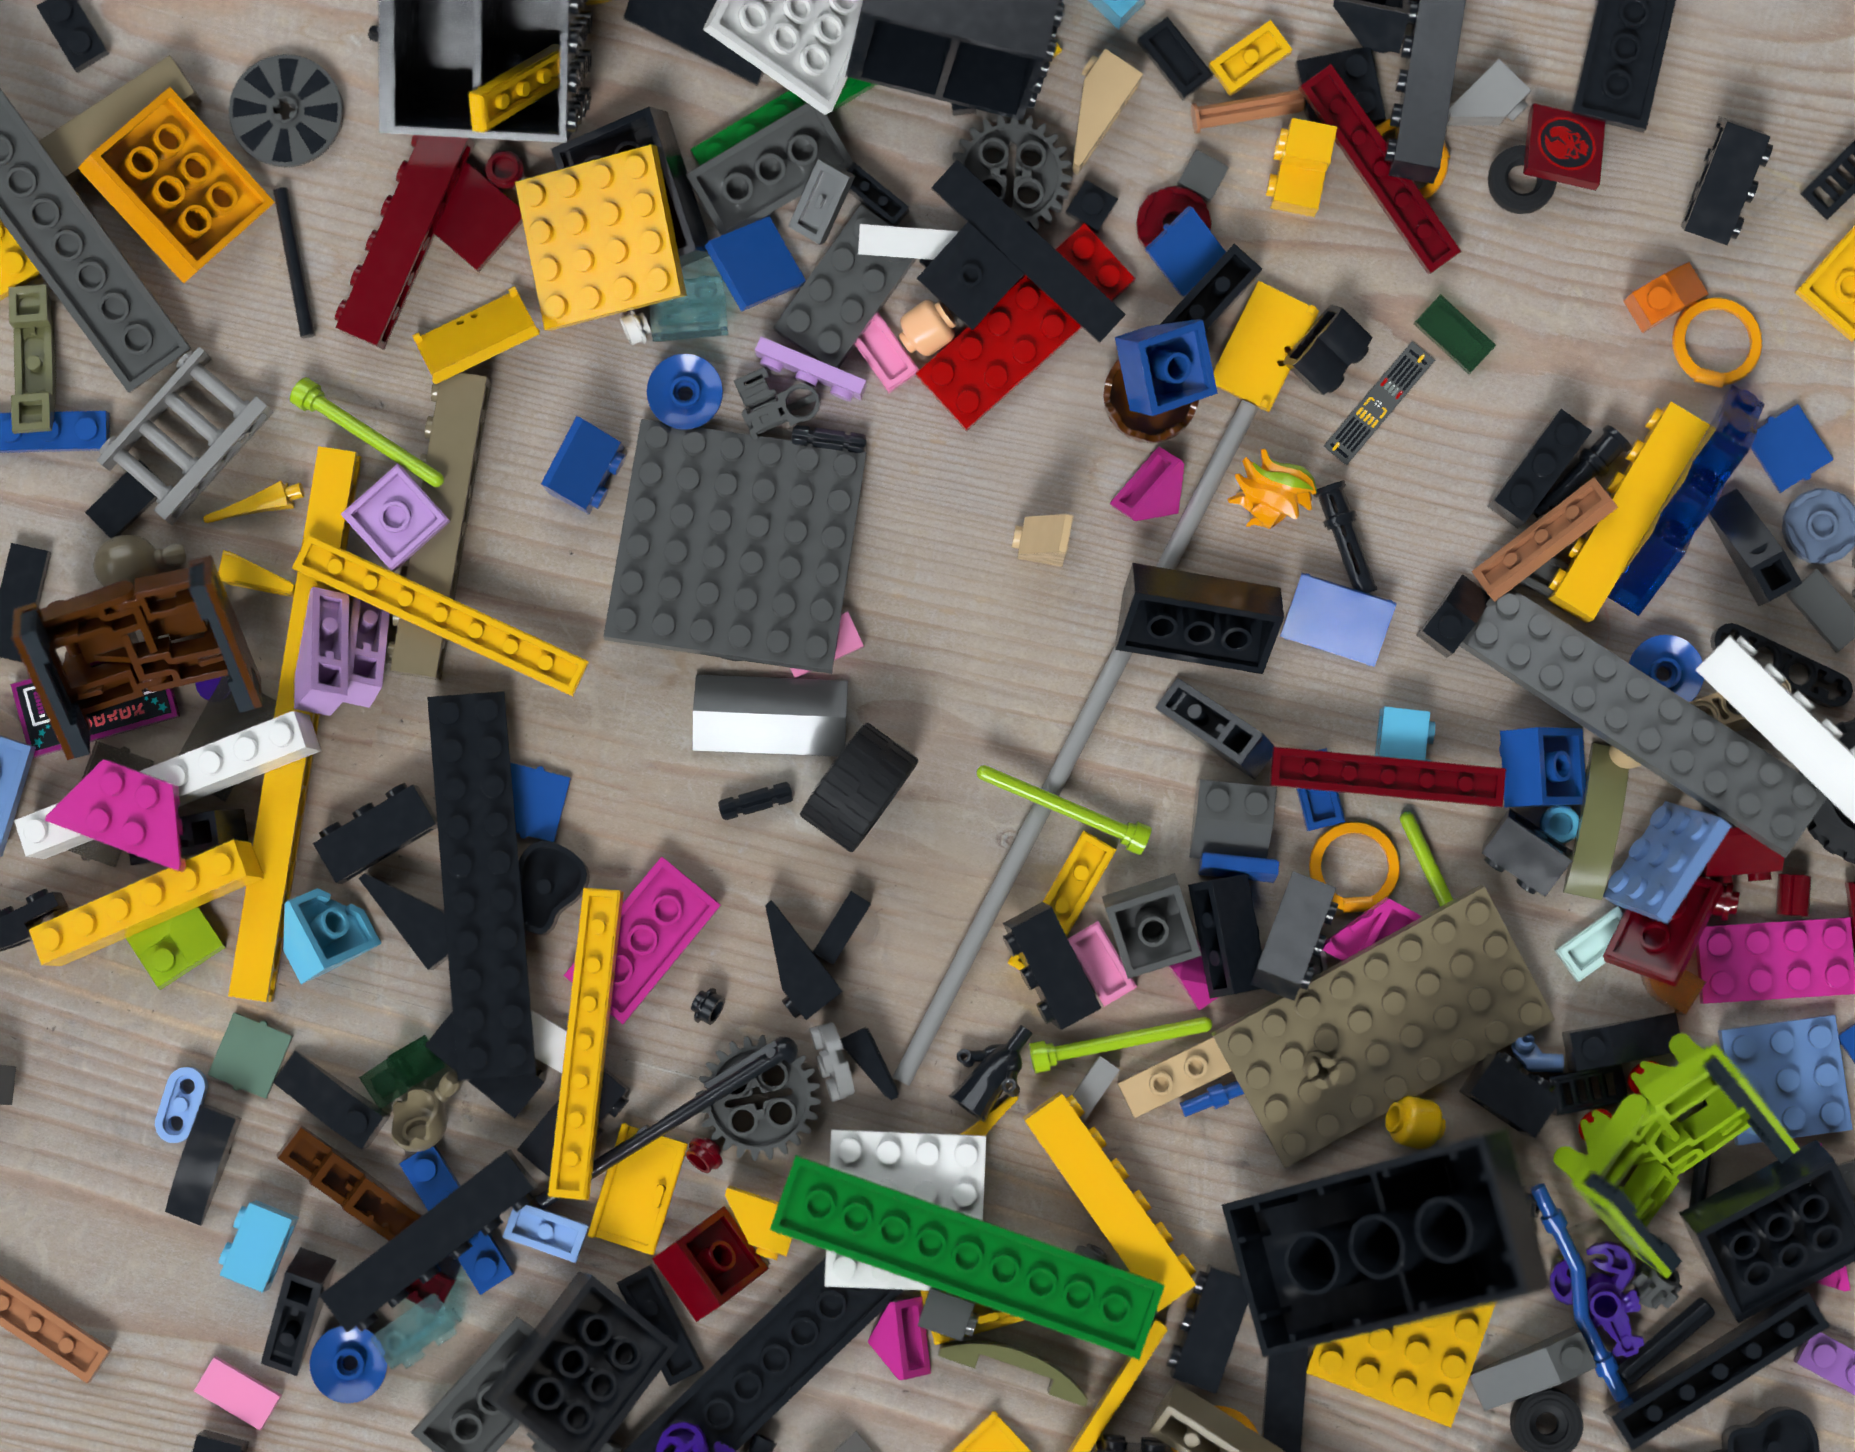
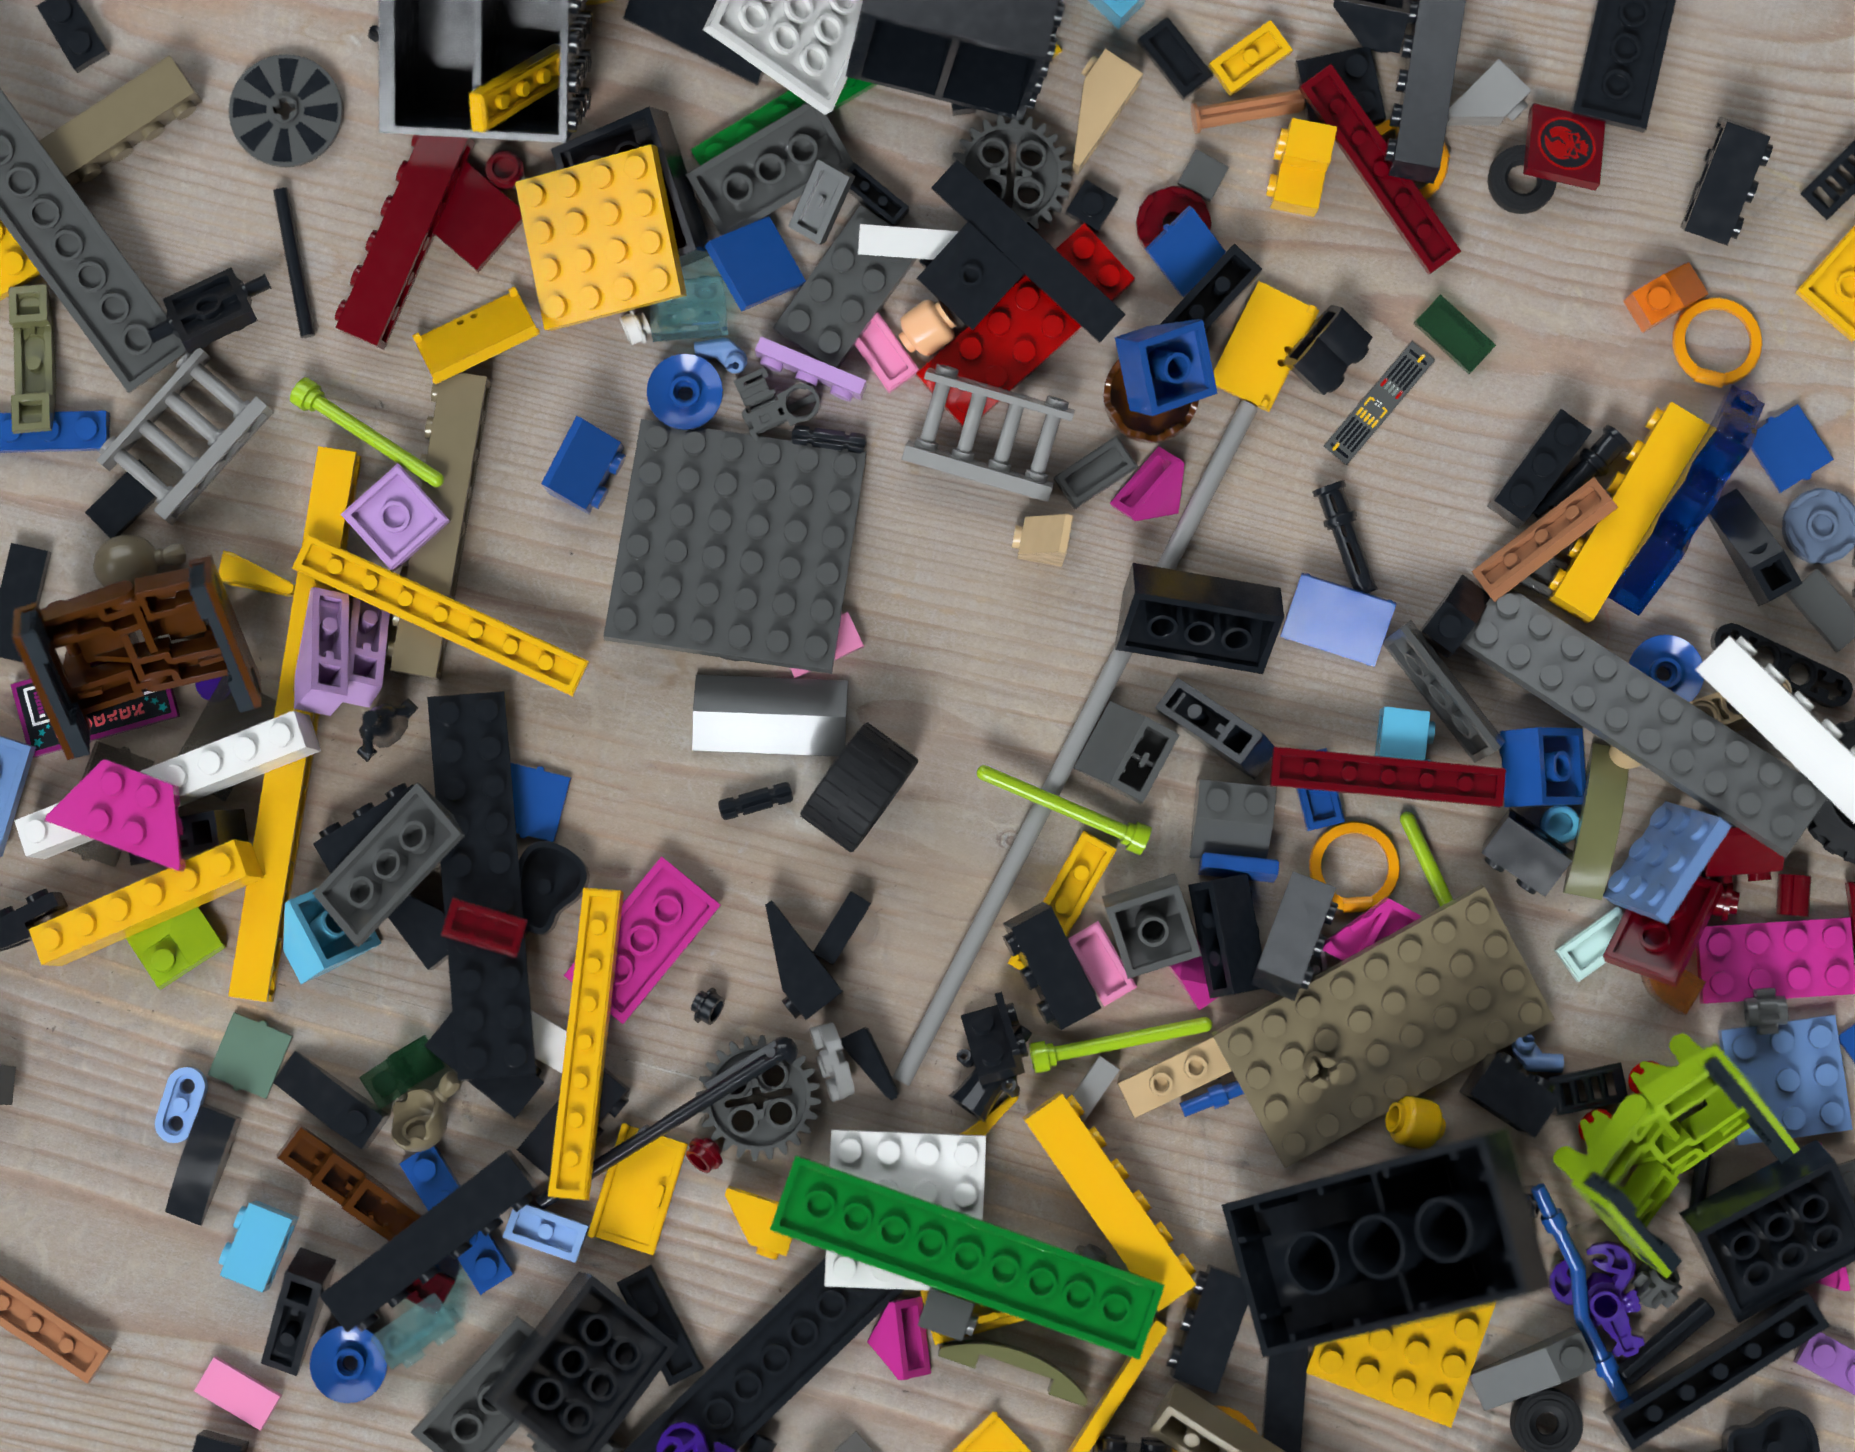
(176, 184): light orange slope -> none
(209, 310): none -> black plate
(275, 497): yellow piece -> none
(384, 726): none -> black piece
(389, 863): none -> dark grey slope
(484, 927): none -> dark red plate
(710, 1264): dark red slope -> none
(725, 351): none -> medium blue arm
(962, 461): none -> light grey fence
(993, 1042): none -> black bracket
(1095, 472): none -> dark grey tile
(1126, 752): none -> dark grey slope
(1273, 490): light orange hair -> none
(1443, 692): none -> dark grey slope
(1619, 1042): black slope -> none
(1765, 1011): none -> dark grey gear

